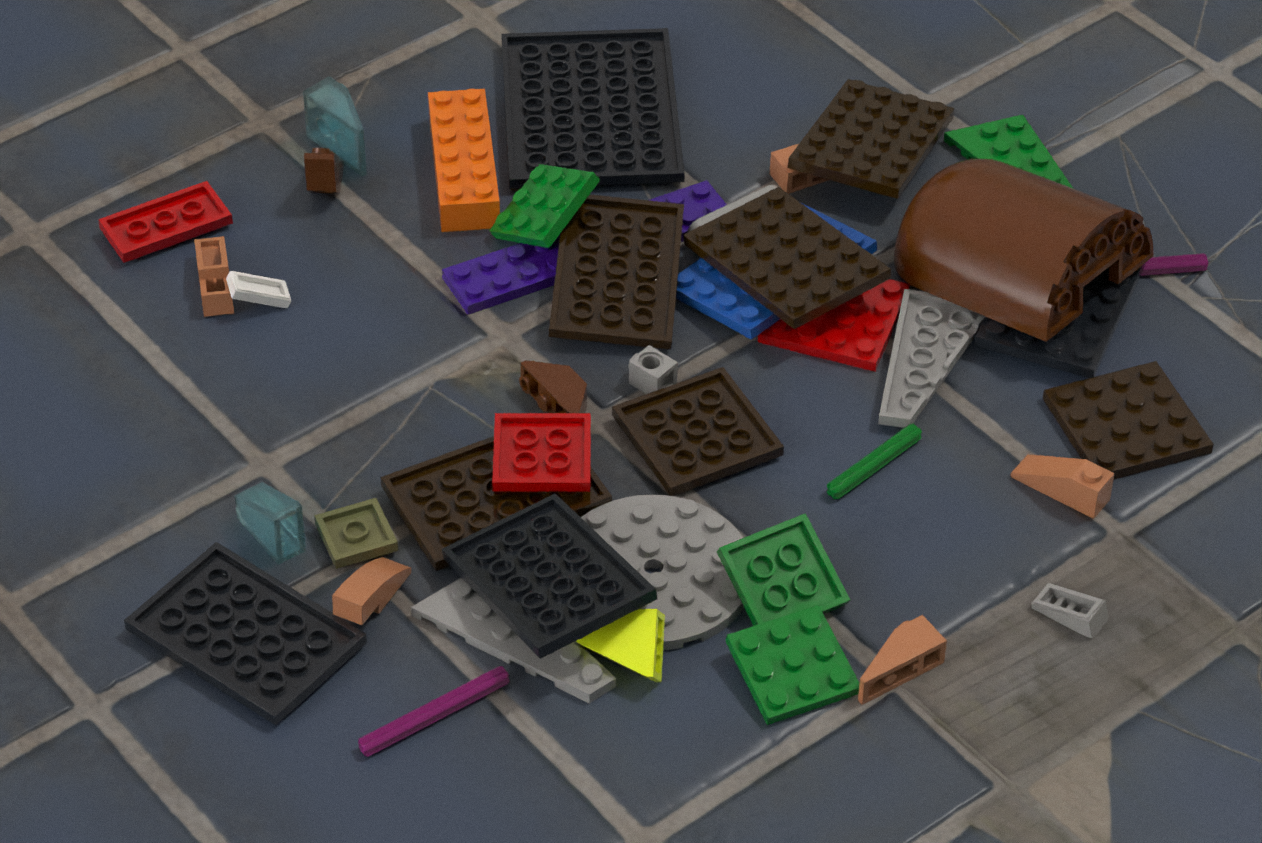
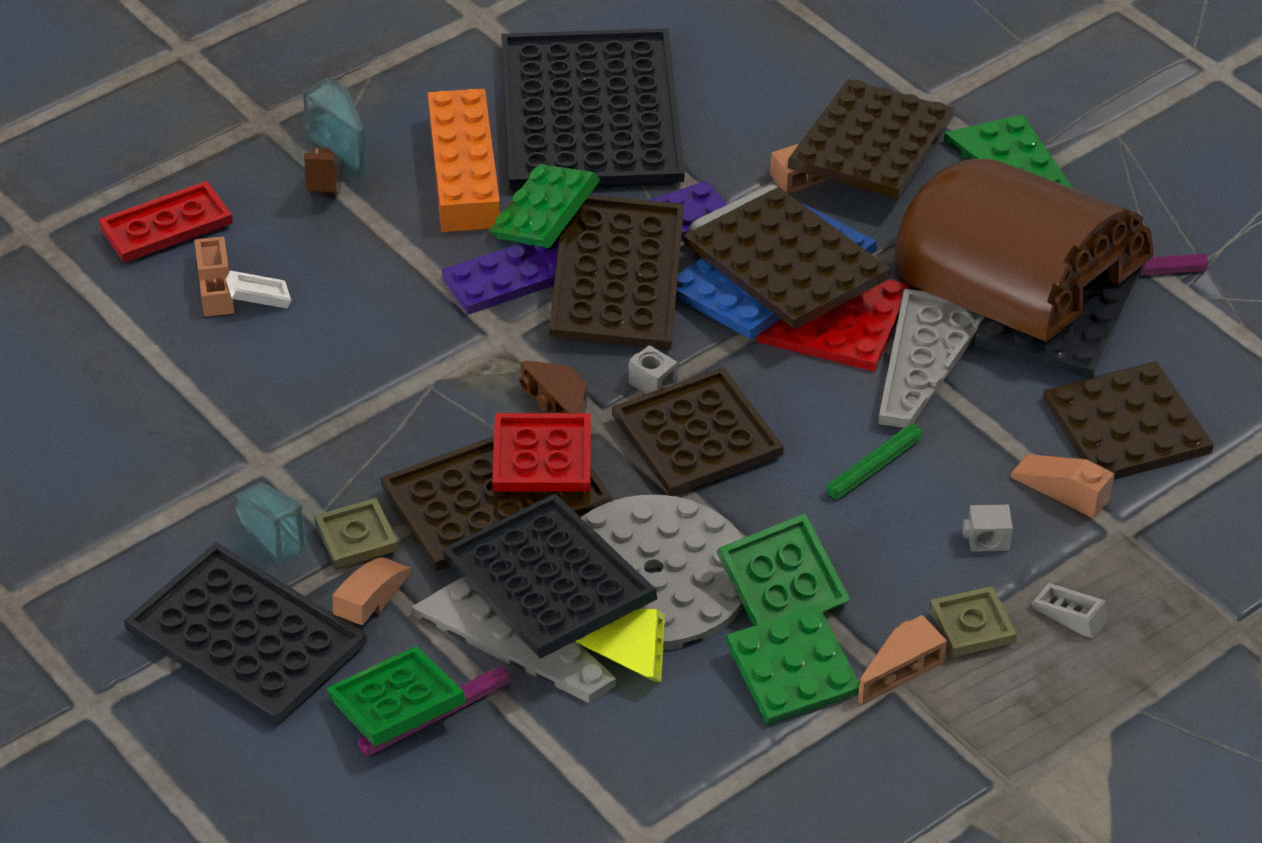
(396, 695): none -> green plate
(972, 621): none -> olive plate
(988, 527): none -> light grey brick

